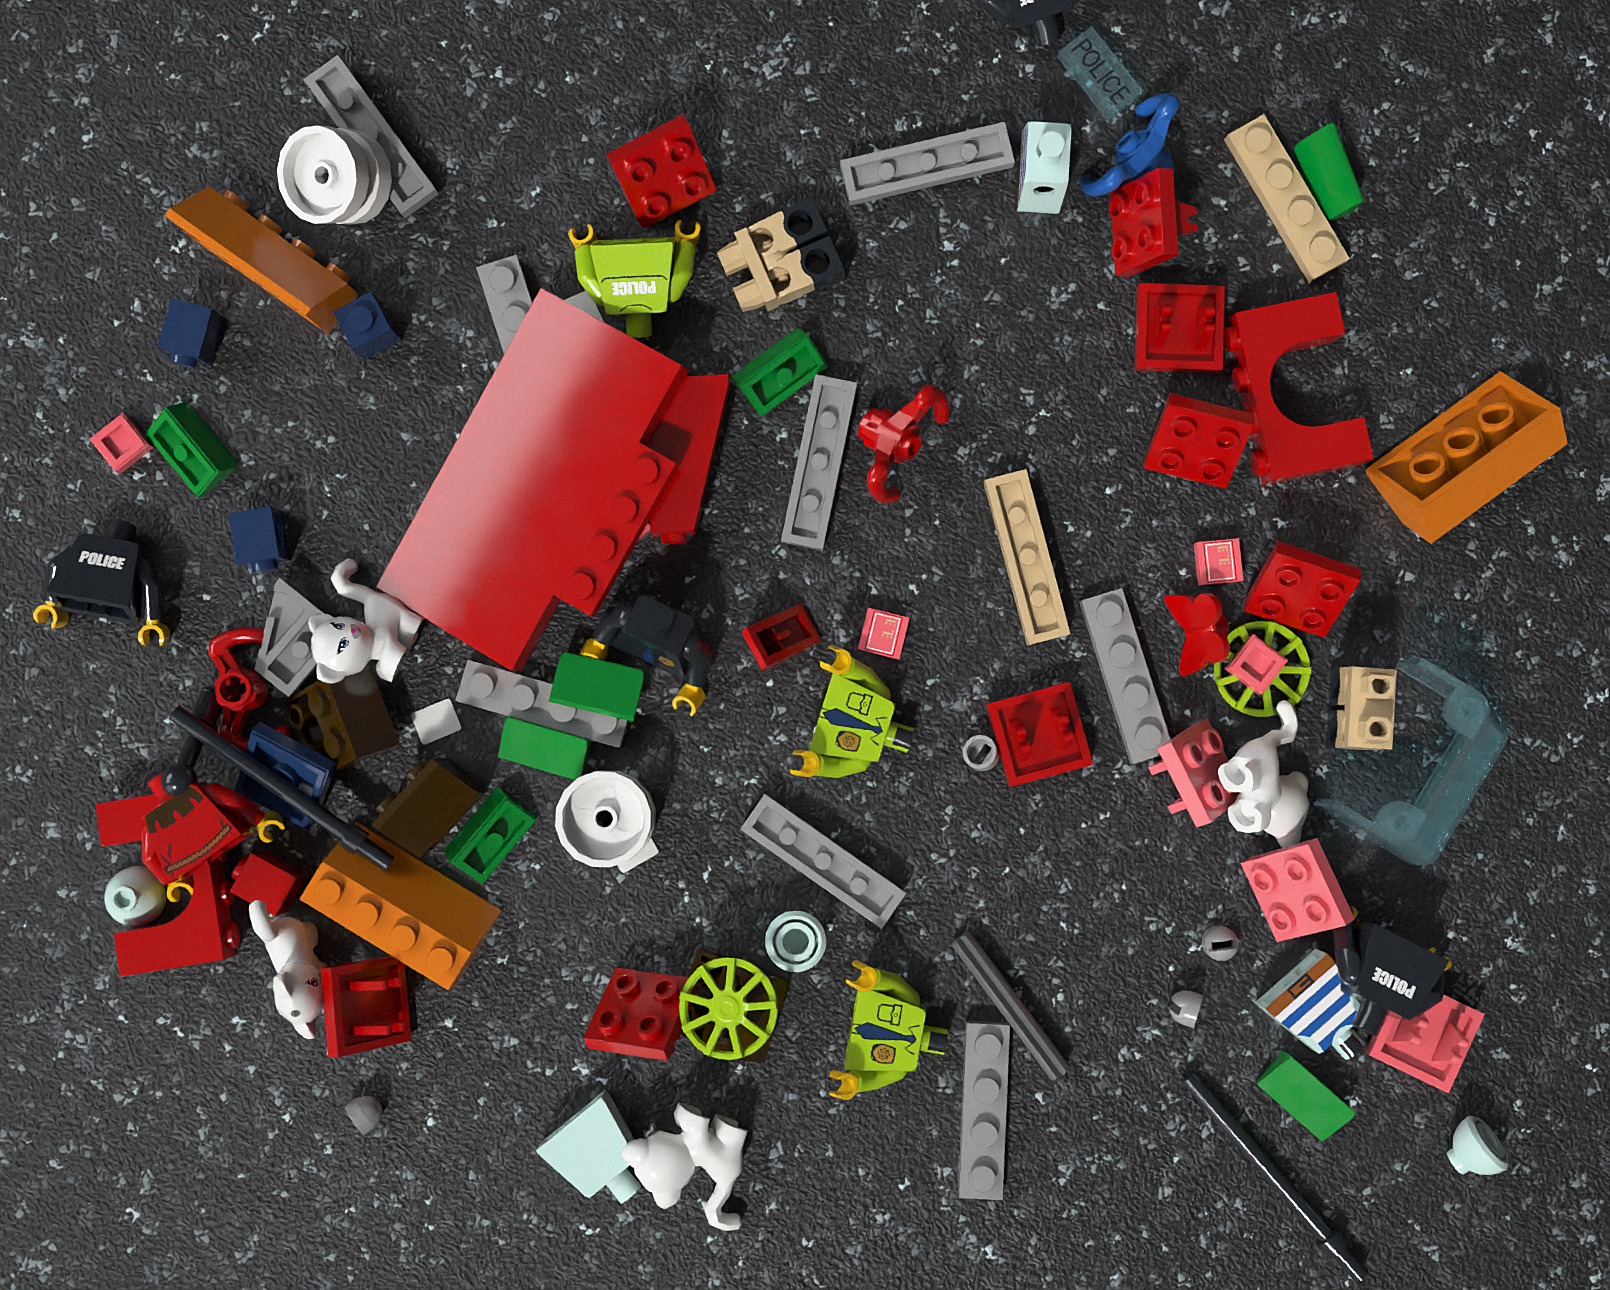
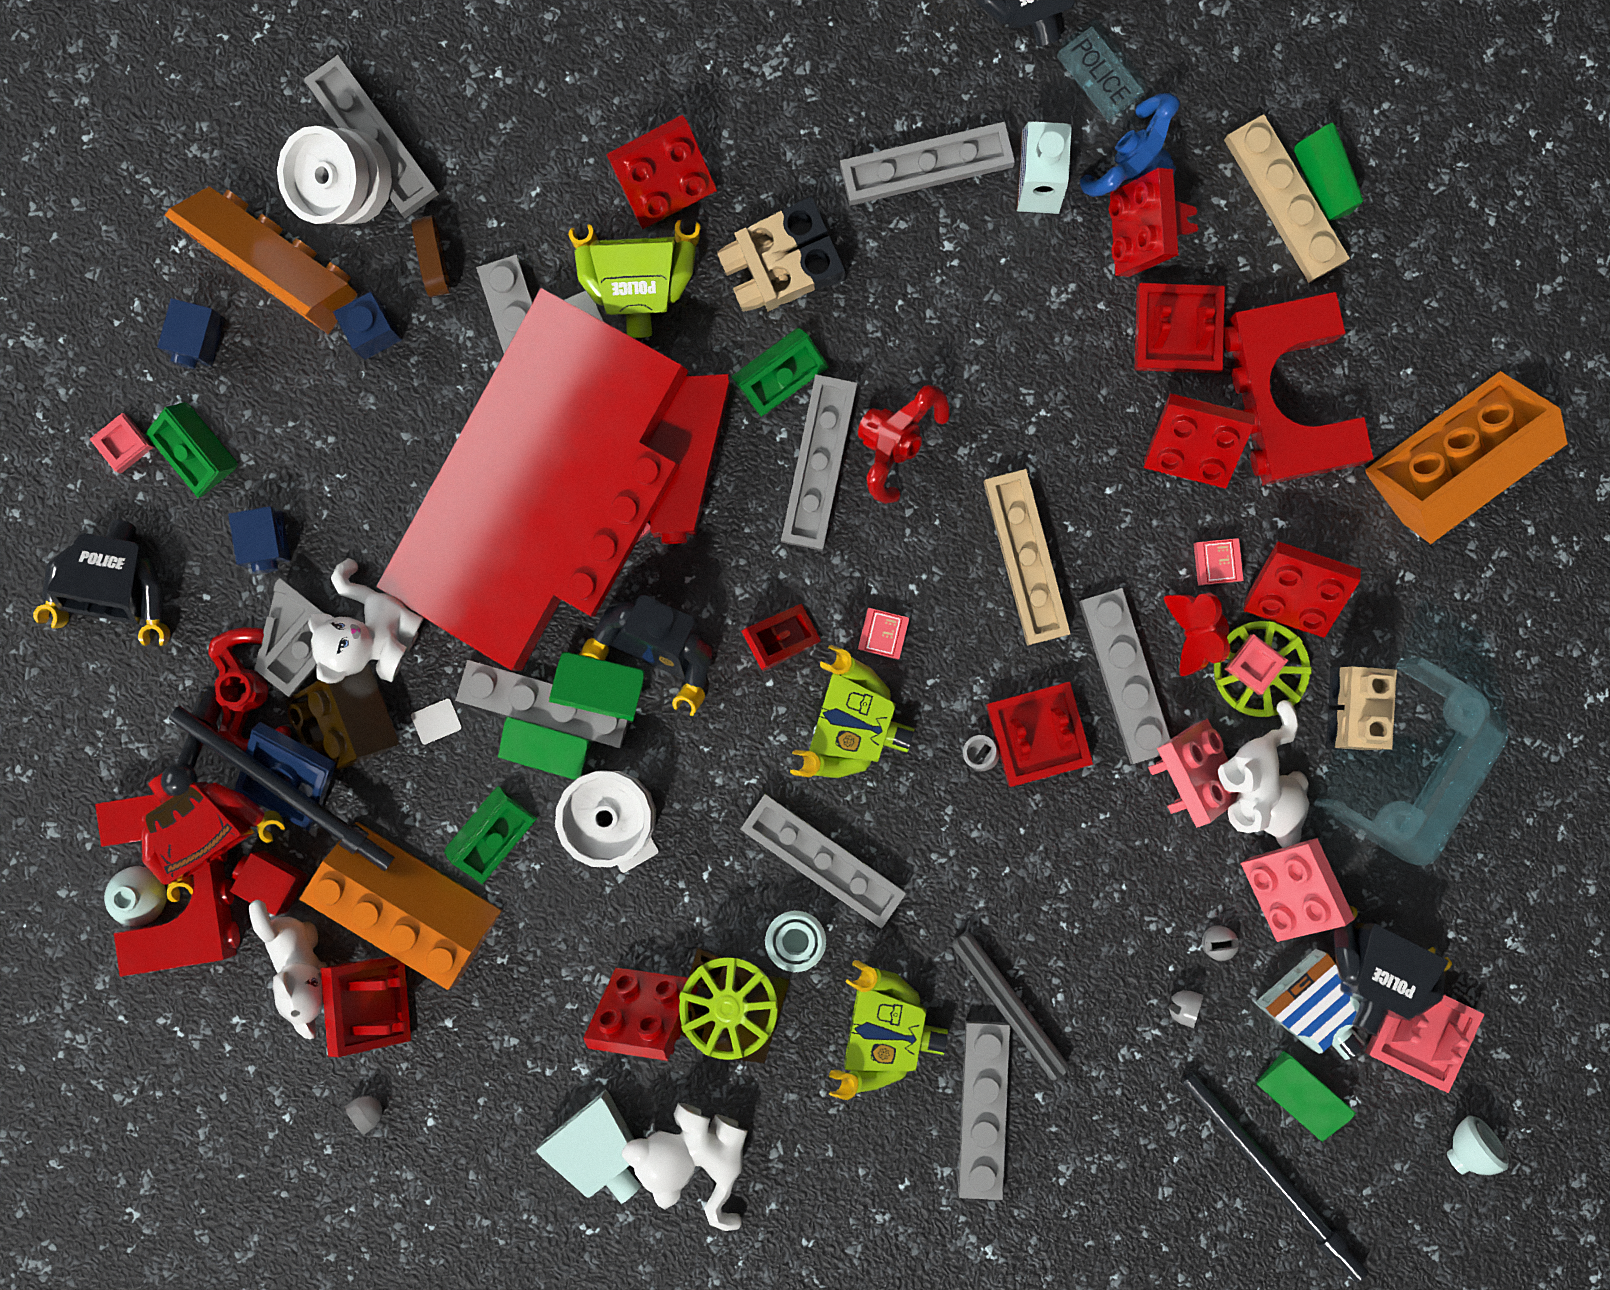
(428, 805): dark brown slope -> none
(431, 256): none -> reddish brown beam

